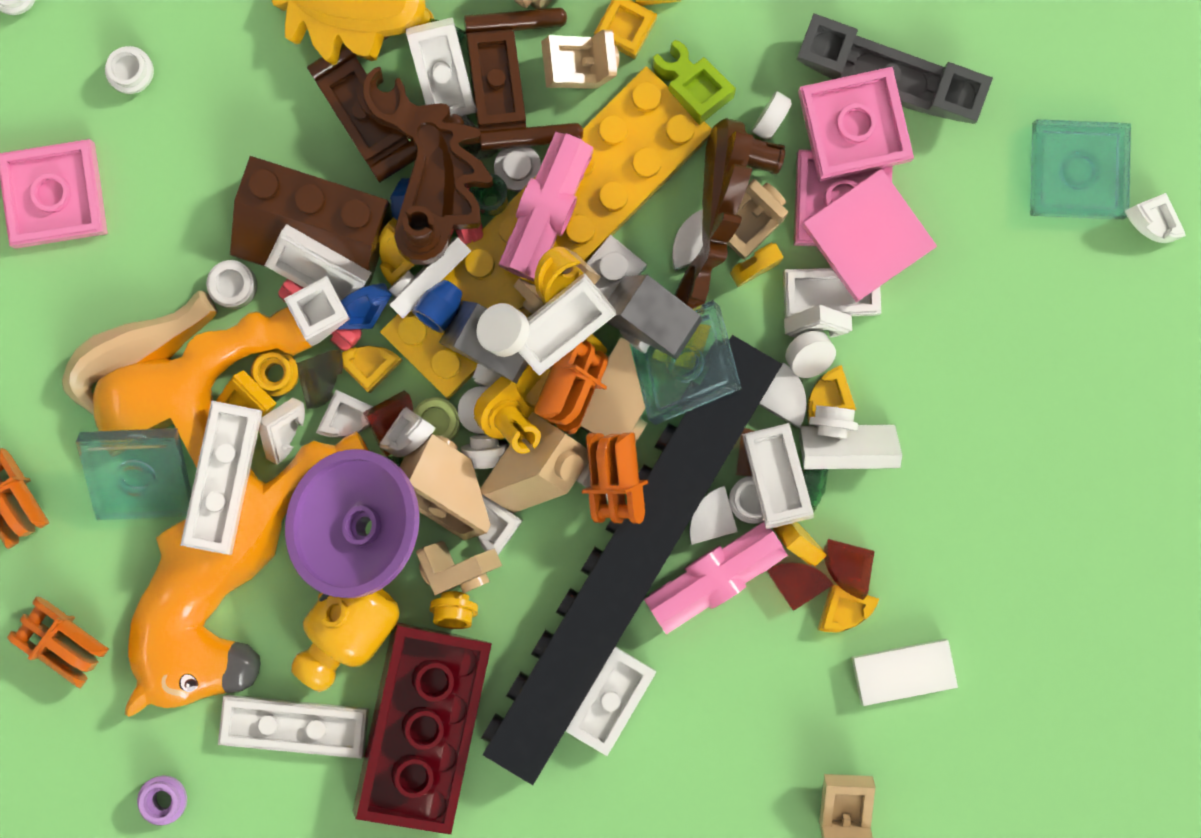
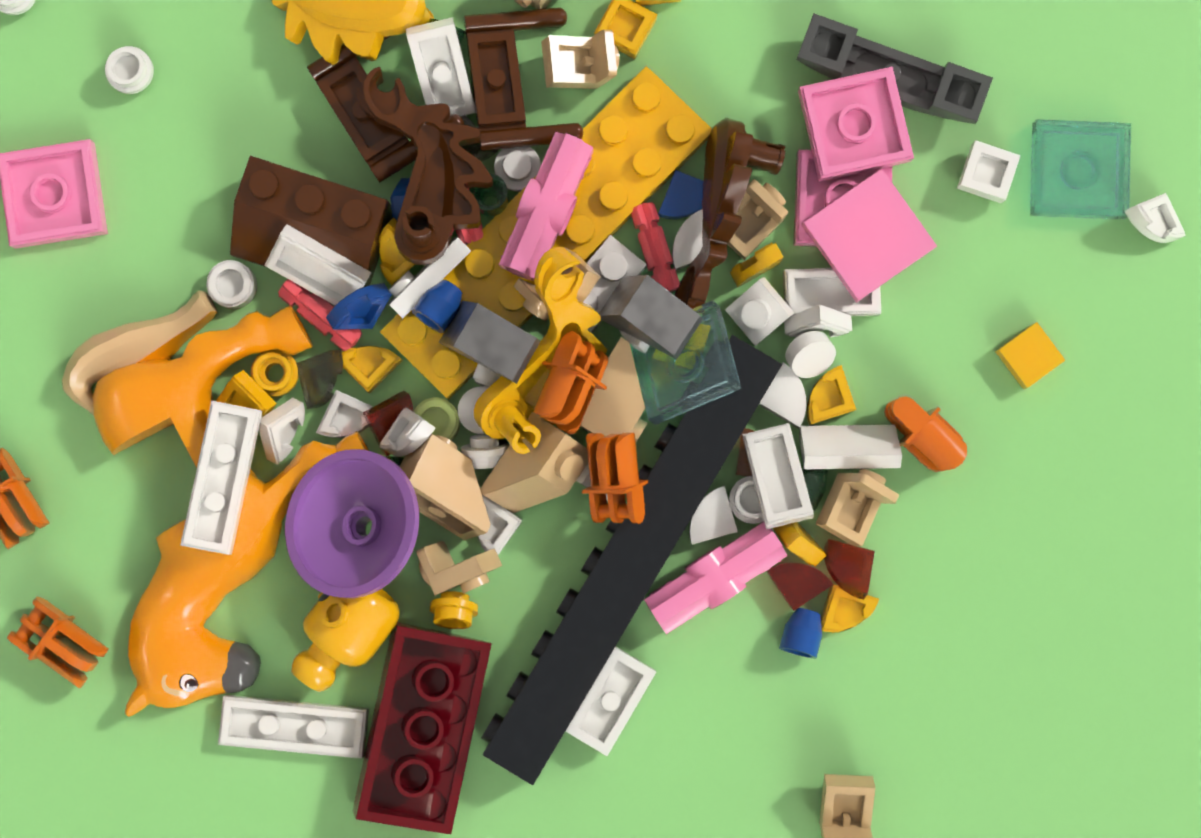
(135, 473): clear light blue tile -> none
(148, 803): lavender plate -> none
(317, 310): white slope -> none
(502, 330): white tile -> none
(565, 323): white tile -> none
(654, 245): none -> coral axle
(682, 197): none -> blue tile
(695, 86): lime plate -> none
(759, 311): none -> white plate
(772, 116): white tile -> none
(802, 634): none -> blue hose
(833, 421): white plate -> none
(854, 505): none -> tan bracket
(904, 672): white tile -> none
(926, 435): none -> orange arm
(988, 172): none -> white plate
(1030, 355): none -> yellow tile

